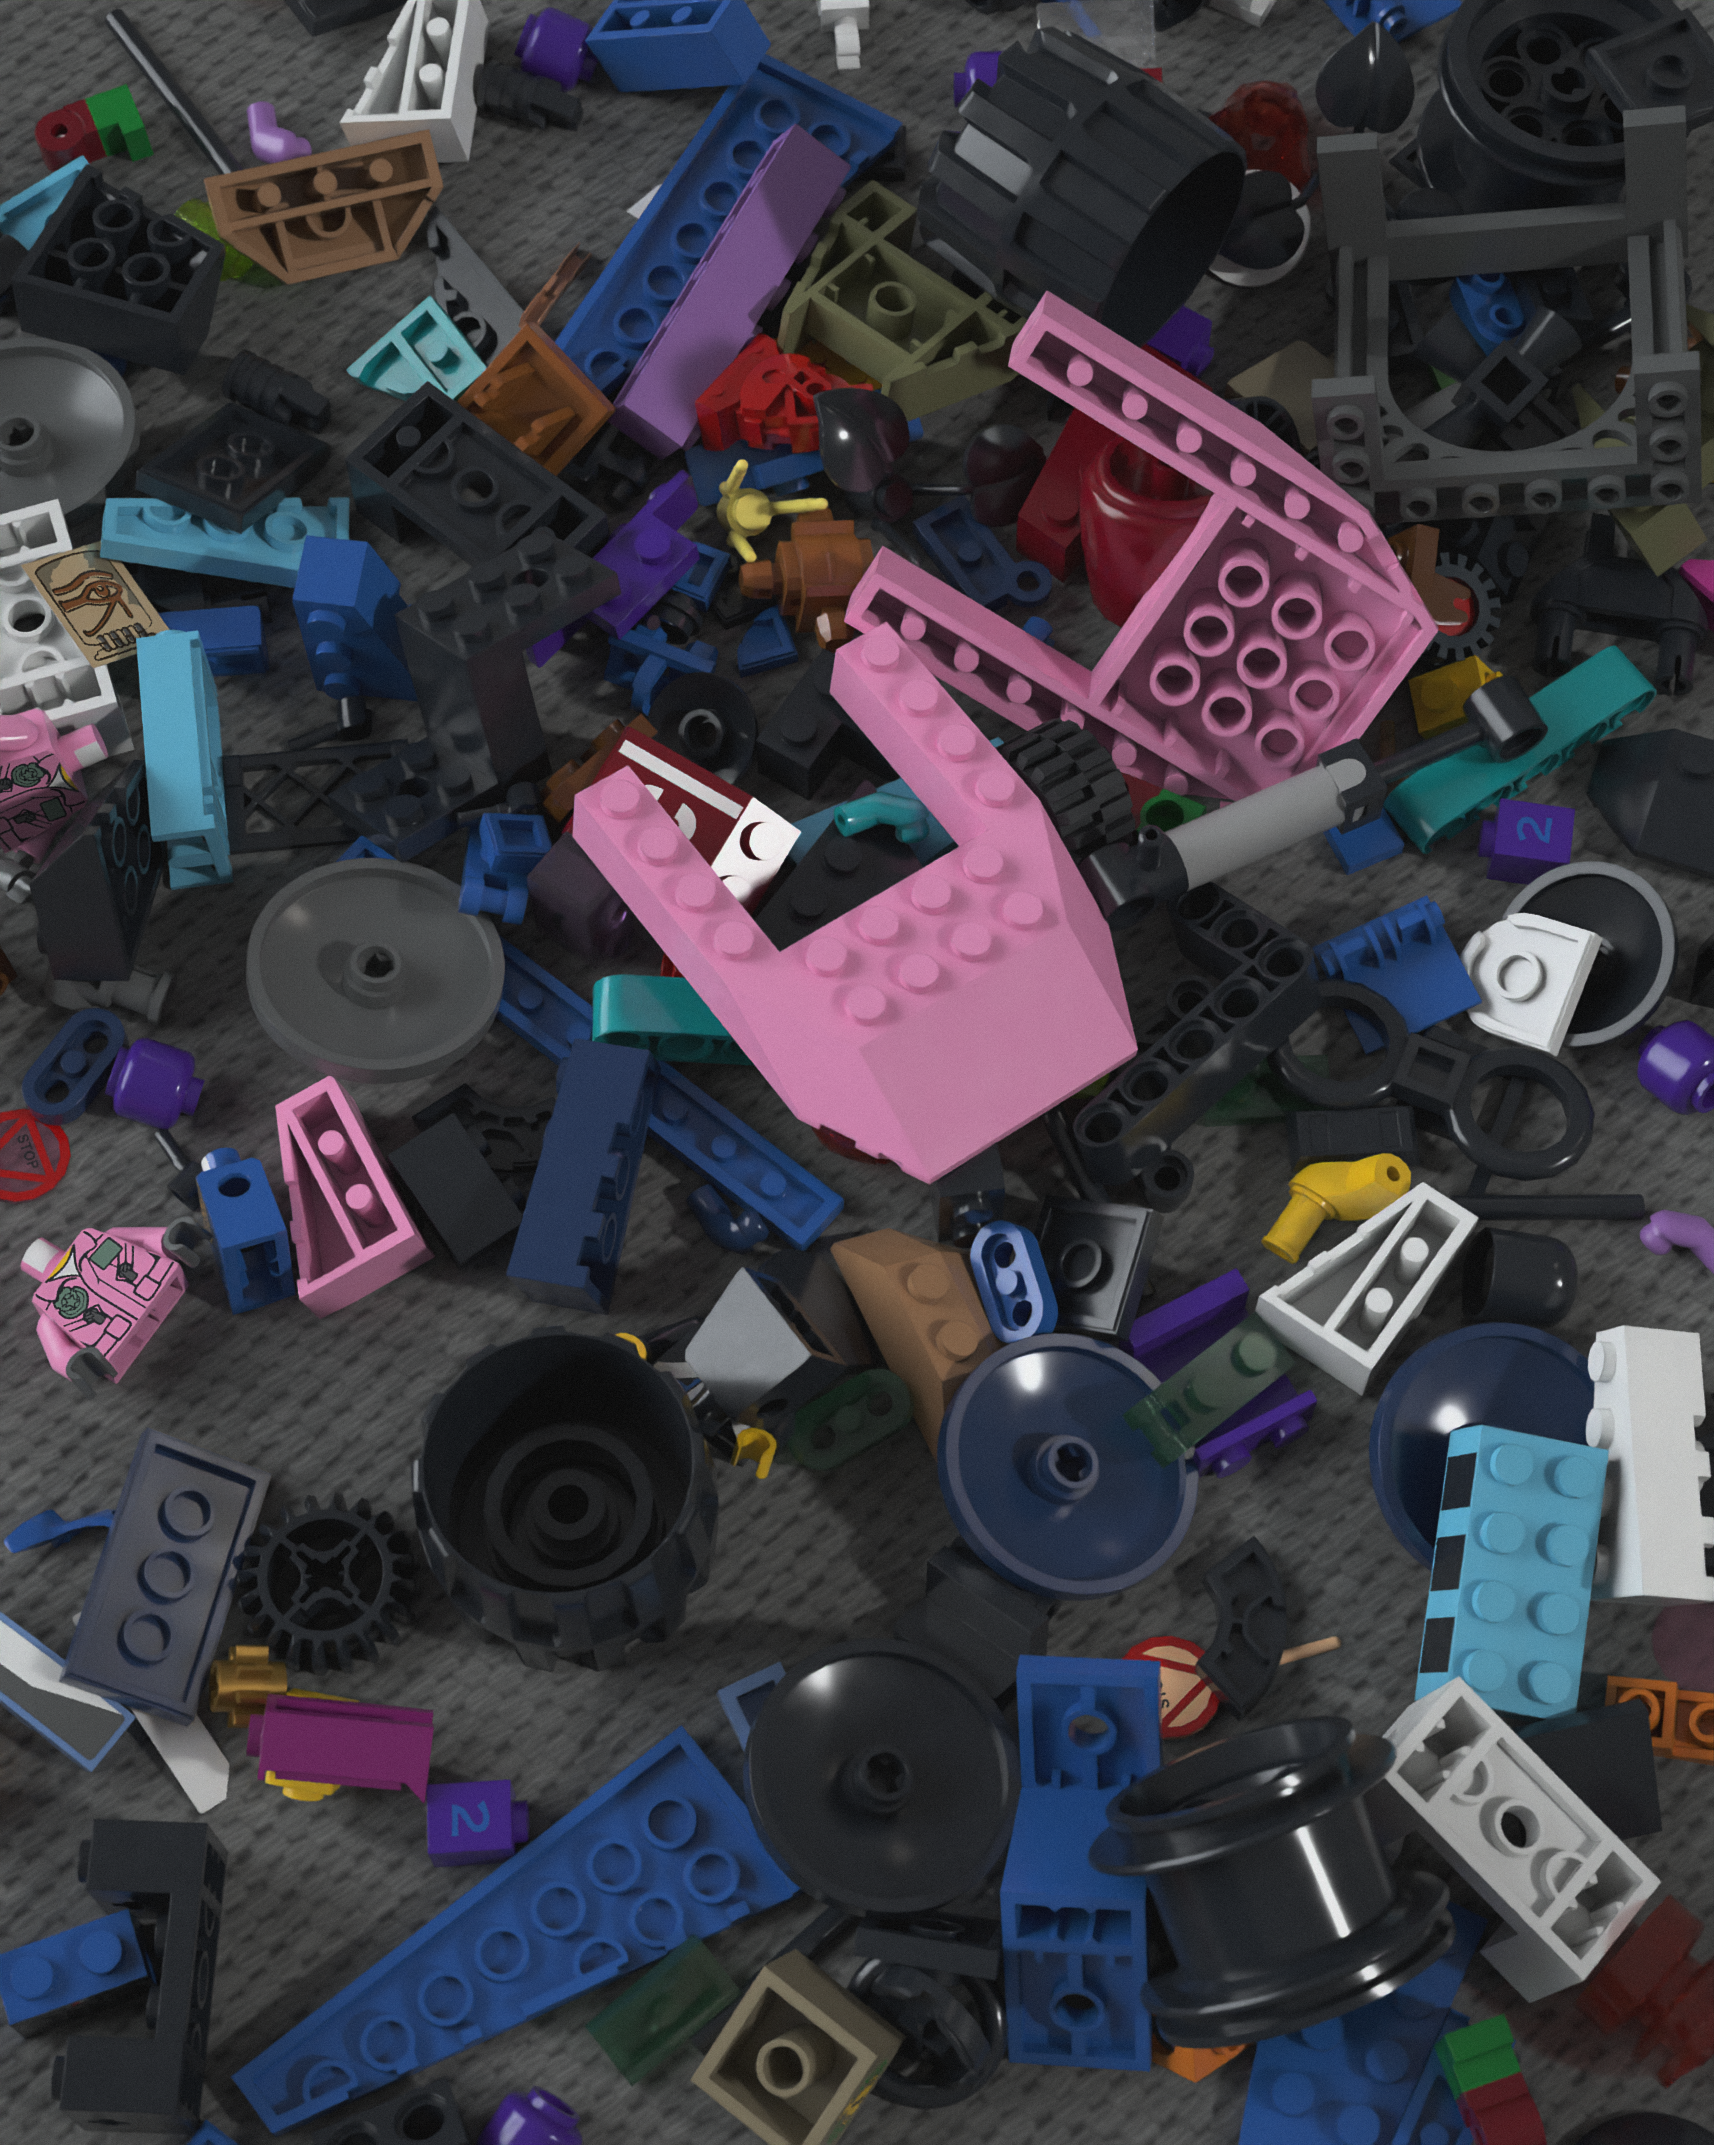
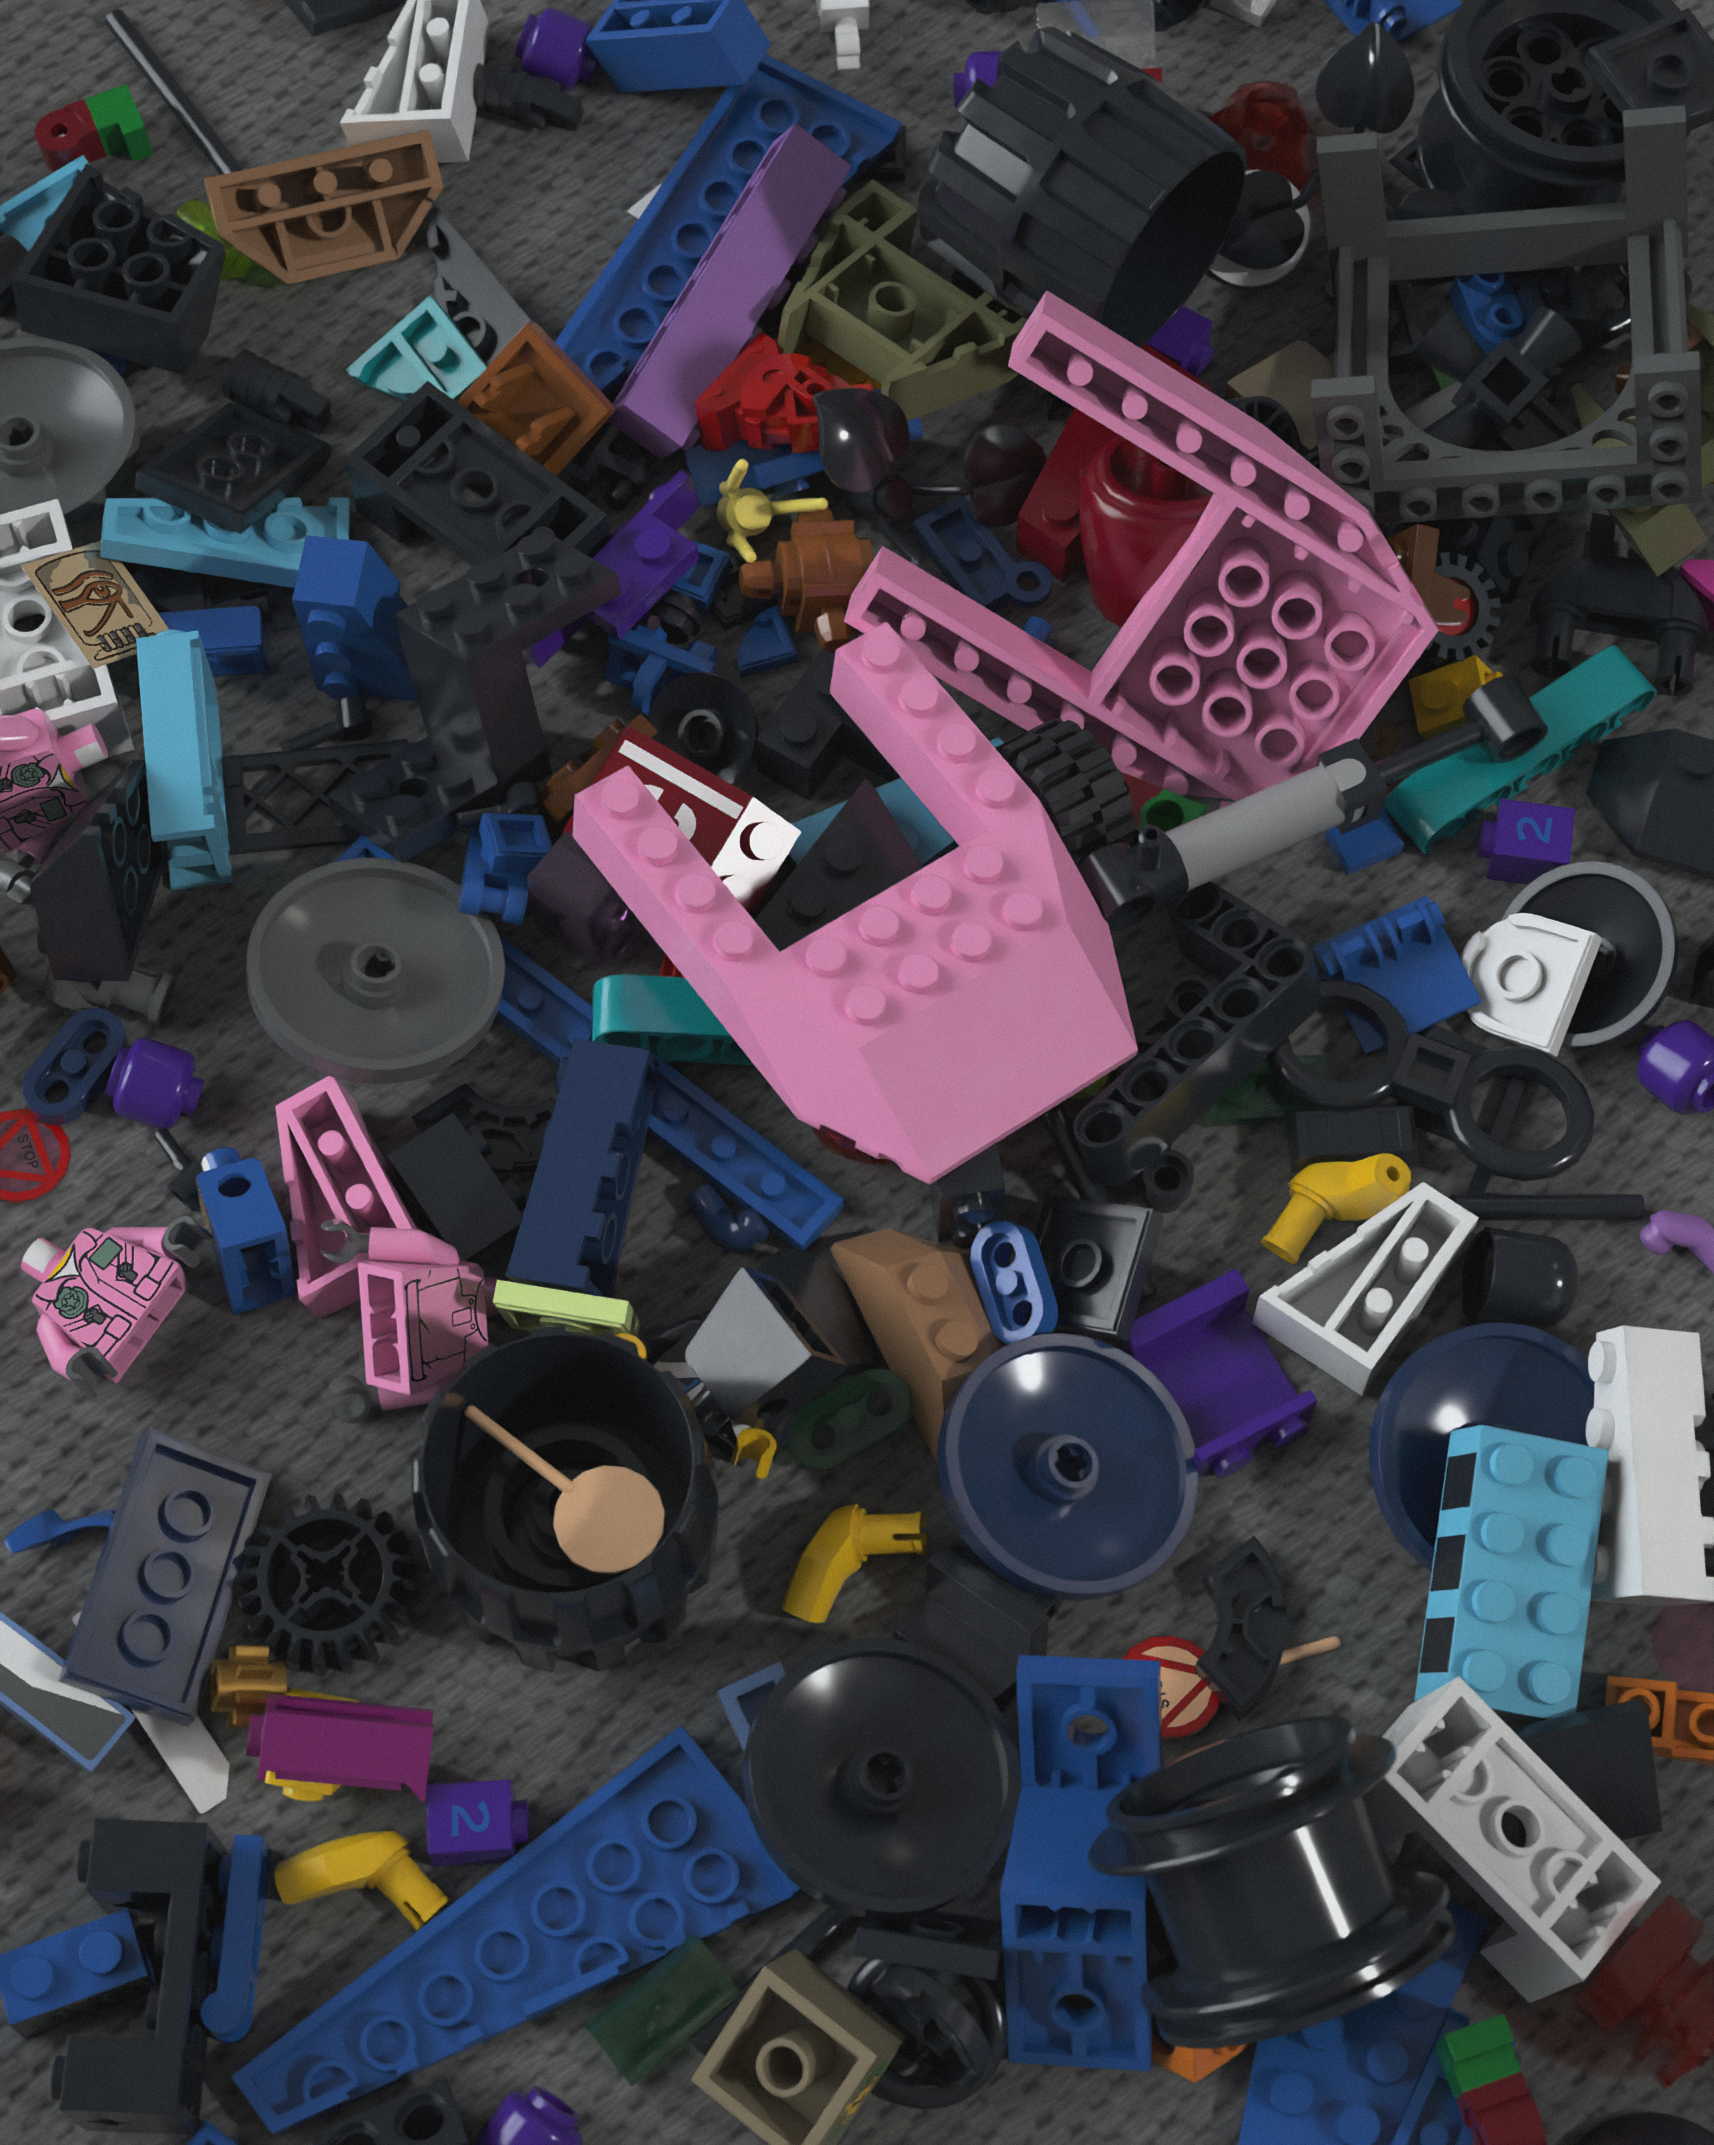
(237, 1943): none -> blue plate
(271, 142): medium lavender arm -> none
(359, 1862): none -> yellow arm
(418, 1317): none -> bright pink torso
(537, 1307): none -> yellowish green tile
(554, 288): nougat piece -> none
(604, 1516): none -> light nougat piece
(839, 1550): none -> yellow arm
(884, 808): teal arm -> none
(1210, 1388): clear green plate -> none

